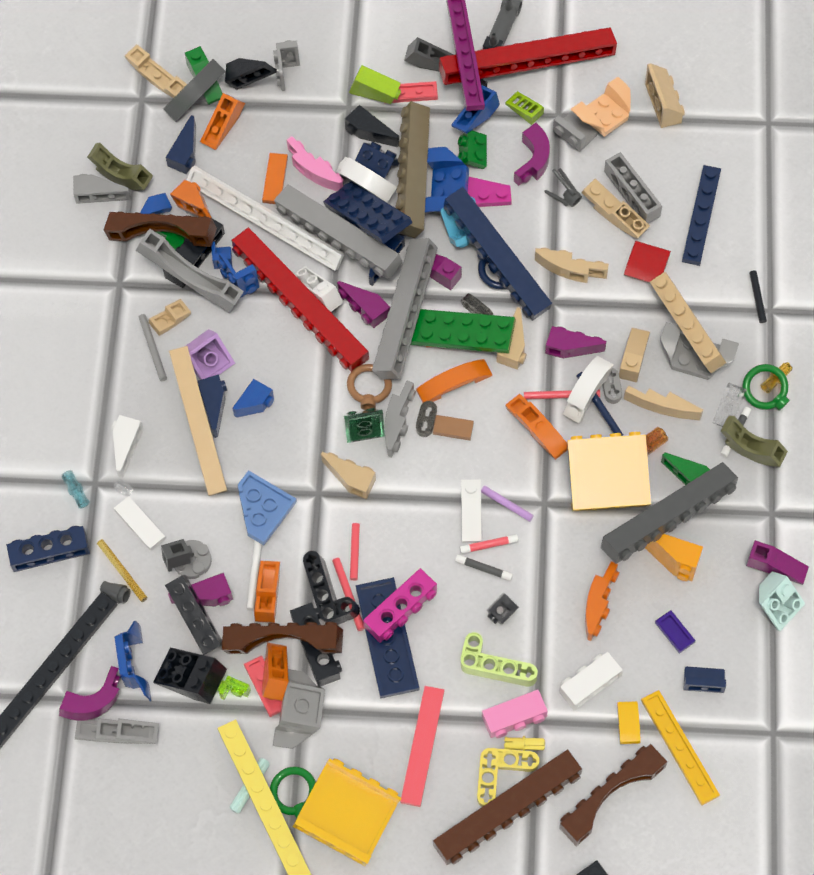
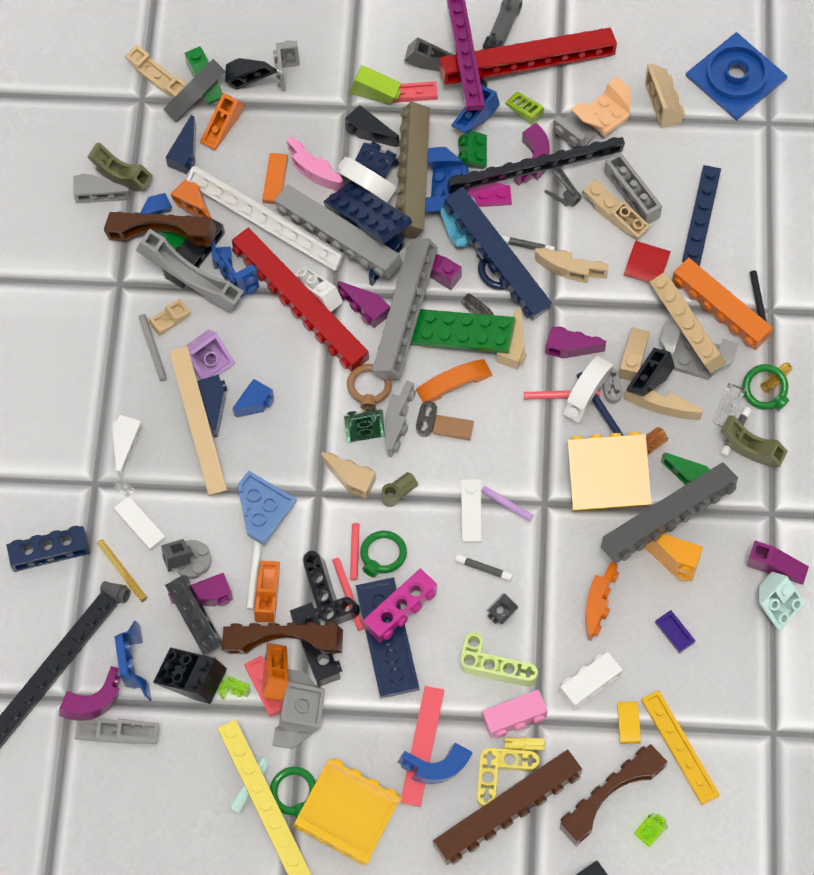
(75, 489): clear light blue pin -> none
(371, 566): none -> green piece
(399, 488): none -> olive piece
(436, 772): none -> blue arch
(488, 544): coral bar -> none
(526, 244): none -> dark grey bar
(534, 165): none -> black plate
(537, 425): orange slope -> none
(651, 829): none -> clear neon green bracket
(652, 372): none -> black slope
(704, 679): dark blue panel -> none
(722, 304): none -> orange brick
(734, 93): none -> blue piece

